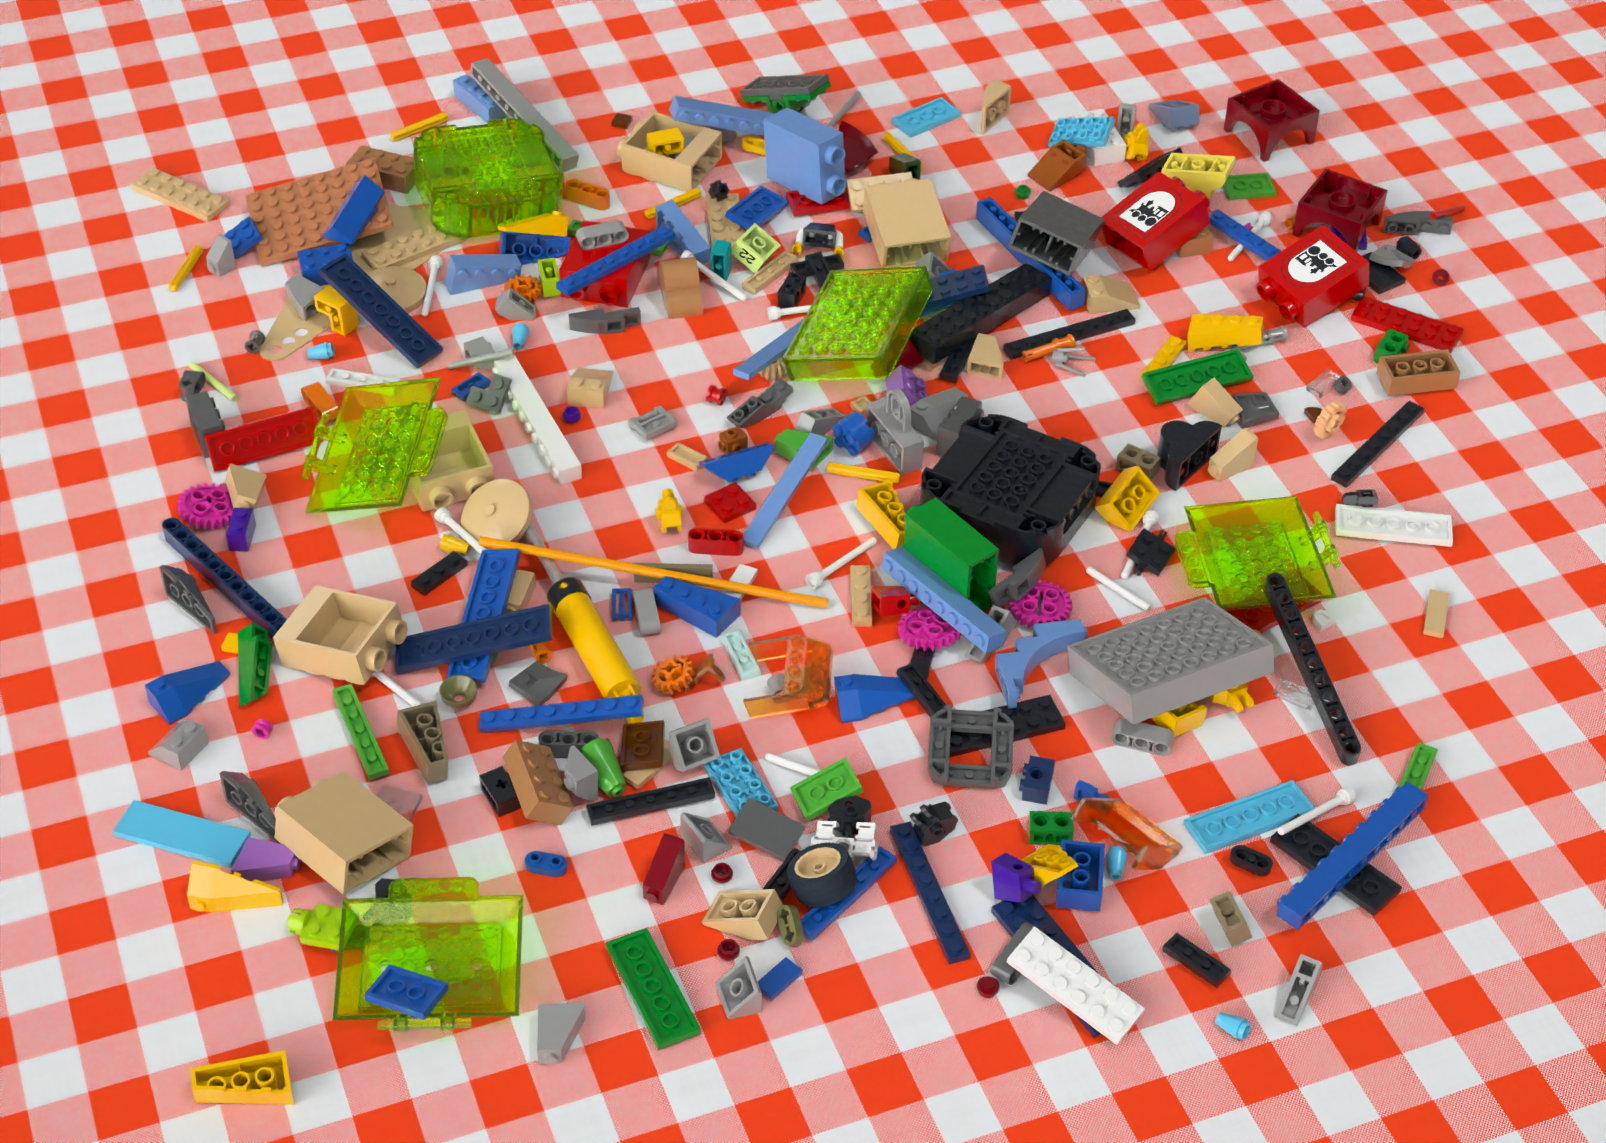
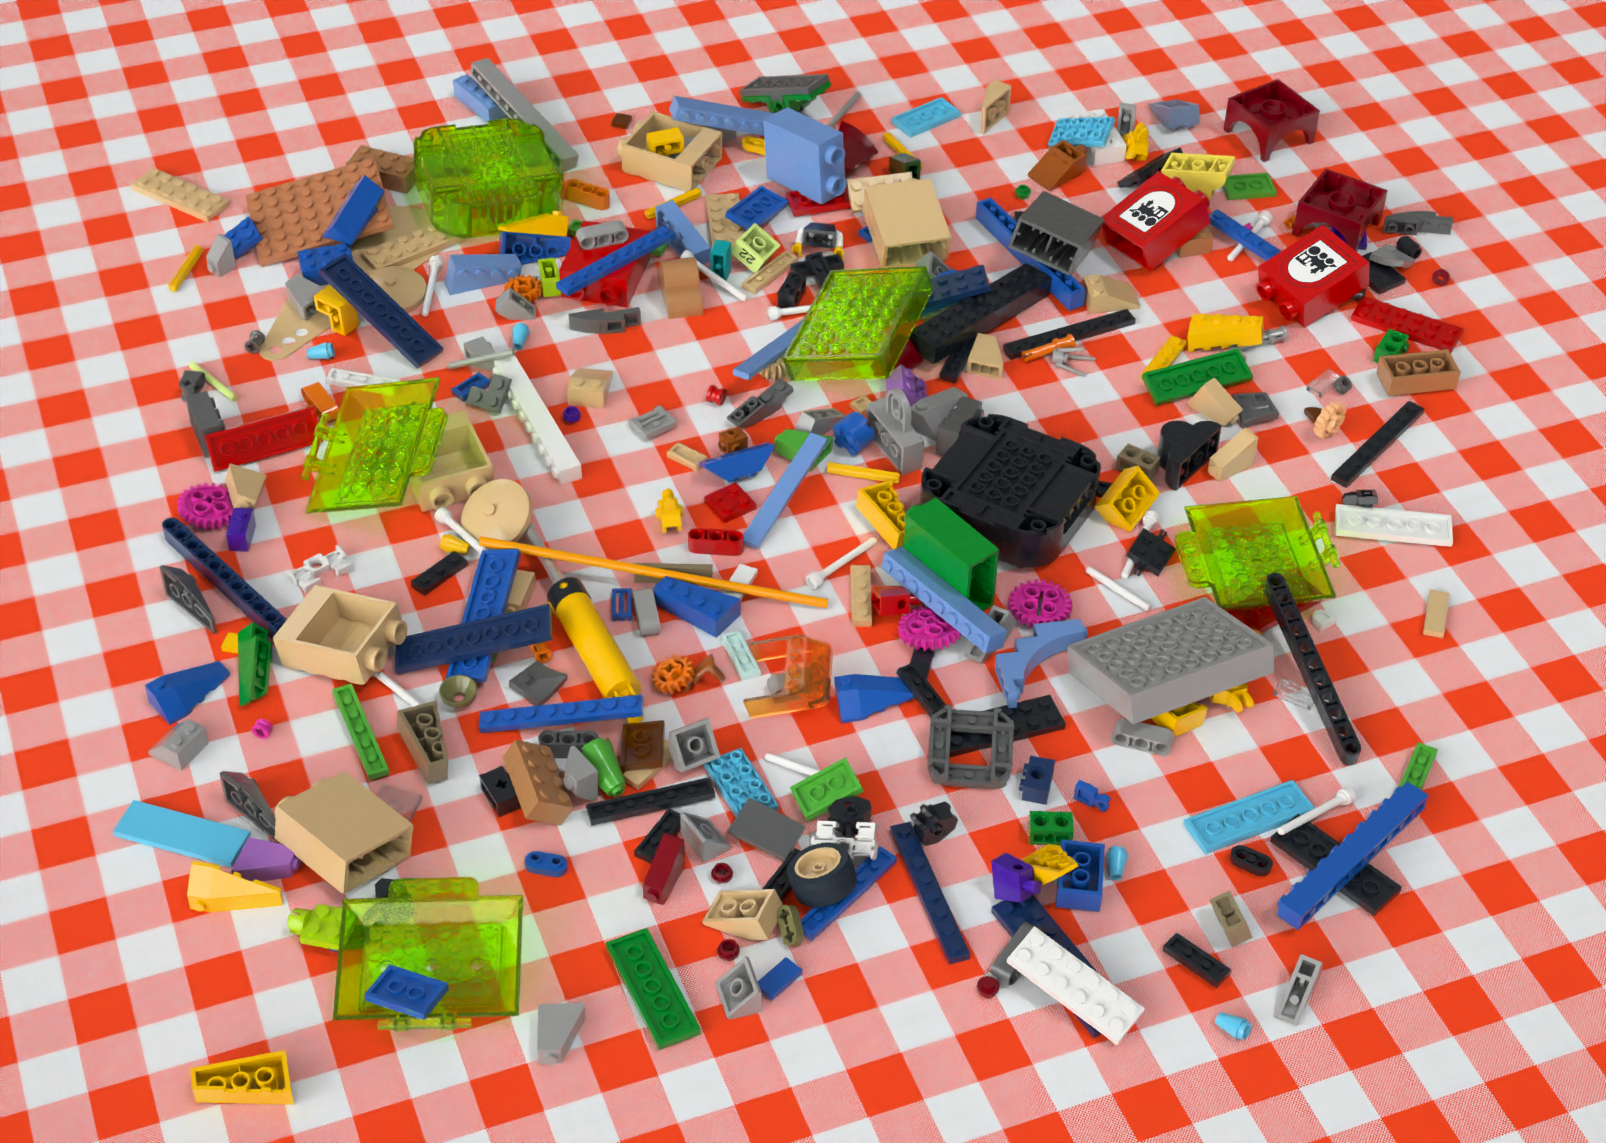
(305, 575): none -> white piece
(419, 126): yellow axle -> none
(669, 824): none -> black tile
(718, 190): black gear -> none
(1022, 580): dark grey slope -> none
(1131, 829): clear orange windscreen -> none
(1446, 212): red bar -> none

